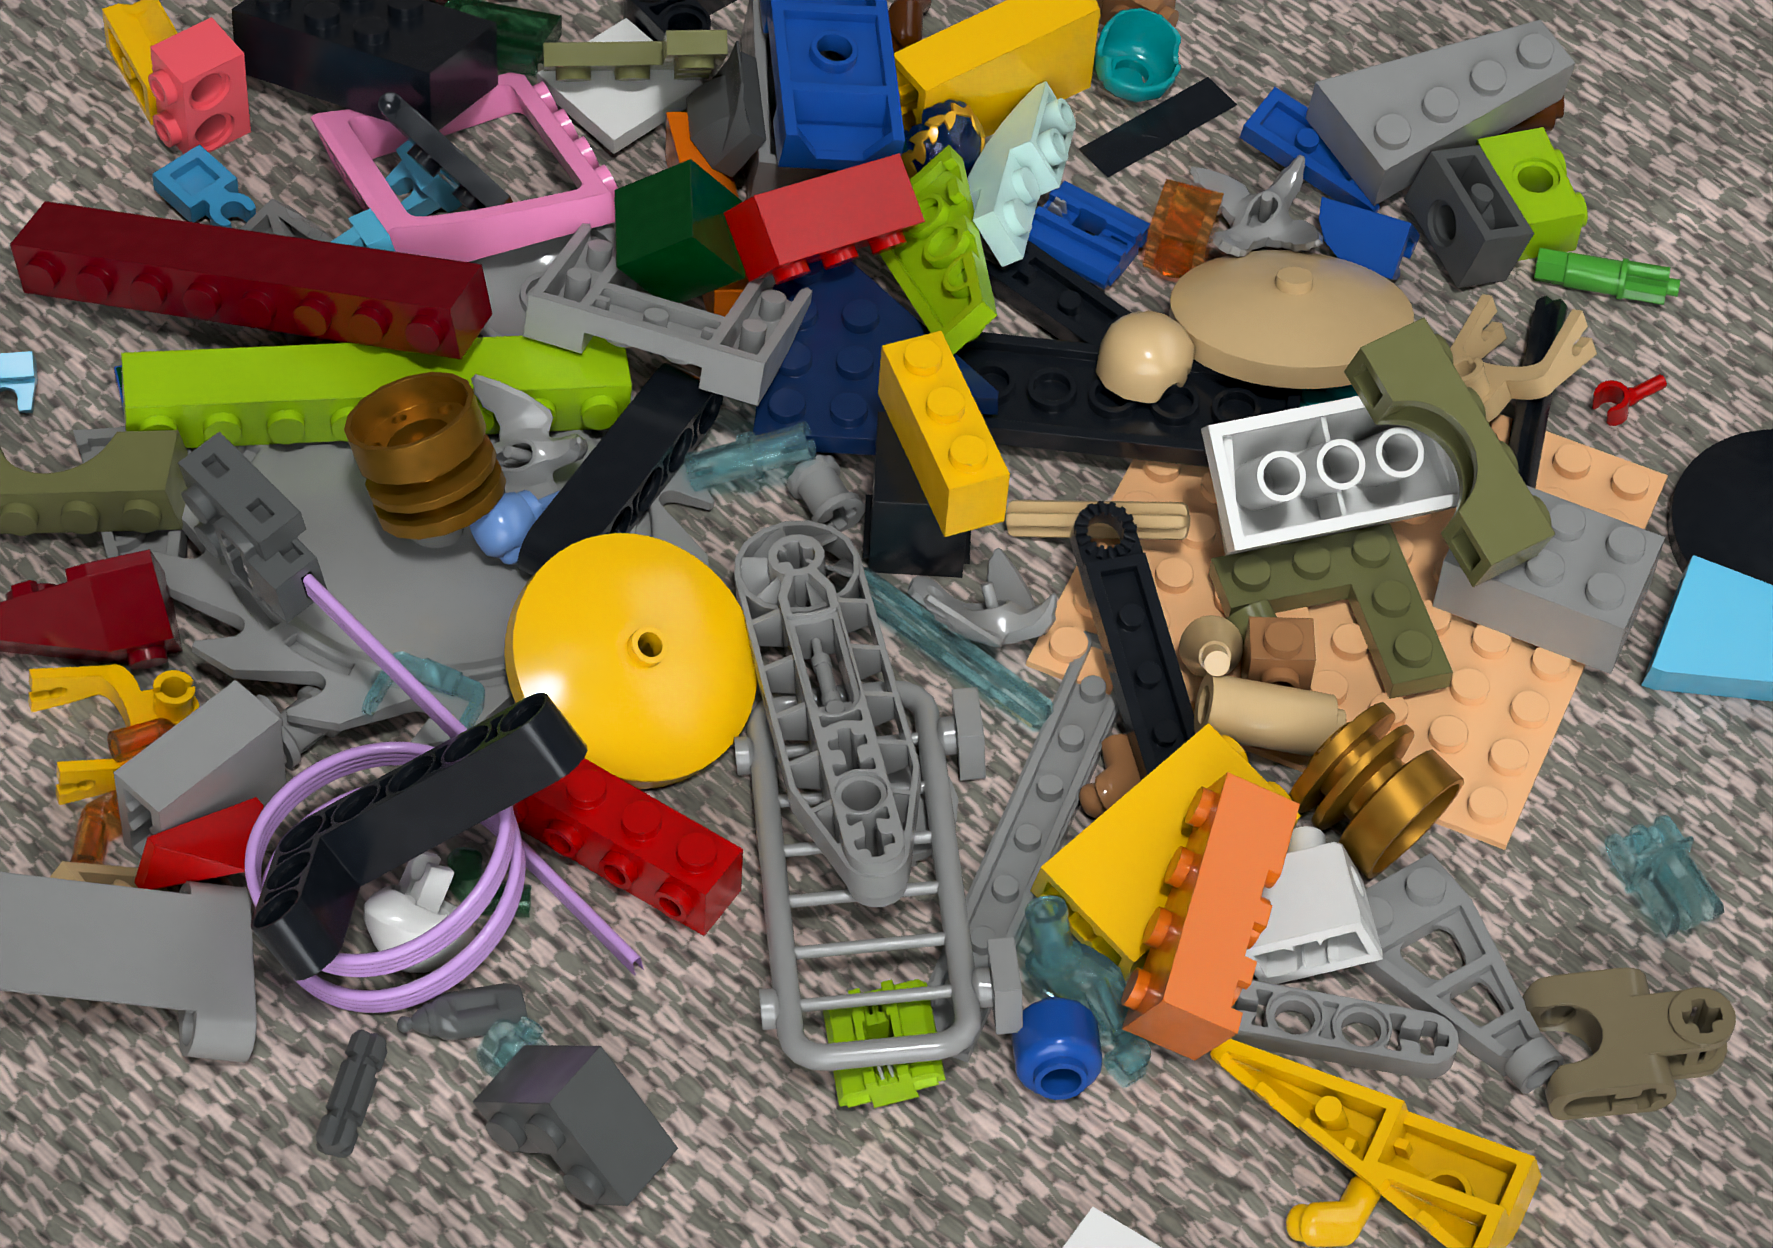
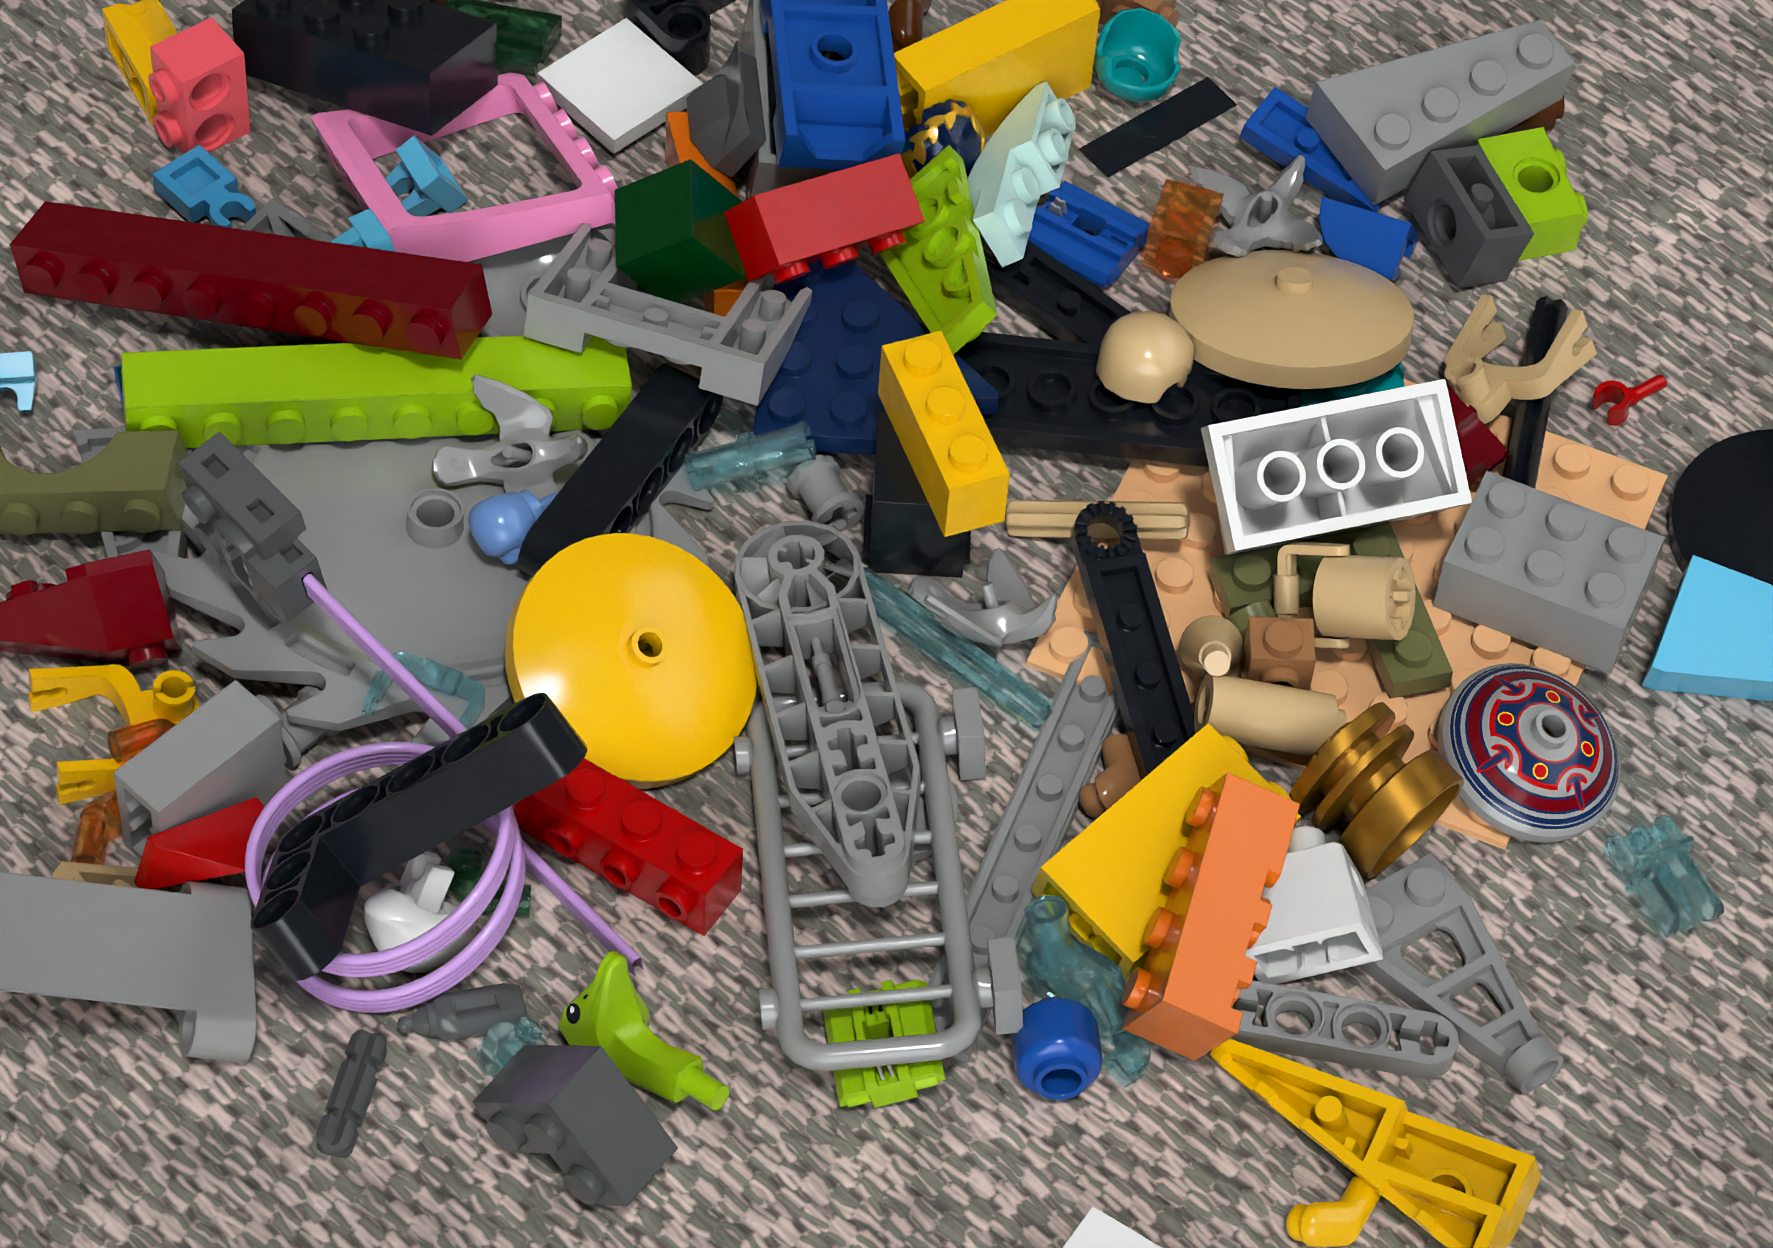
(425, 455): pearl gold wheel -> none
(436, 153): black hinge -> none
(617, 1019): none -> lime animal
(687, 52): olive plate -> none
(1350, 593): none -> tan piece
(1413, 384): olive arch -> none
(1517, 772): none -> dish
(1606, 276): bright green piece -> none
(1635, 1040): dark tan piece -> none

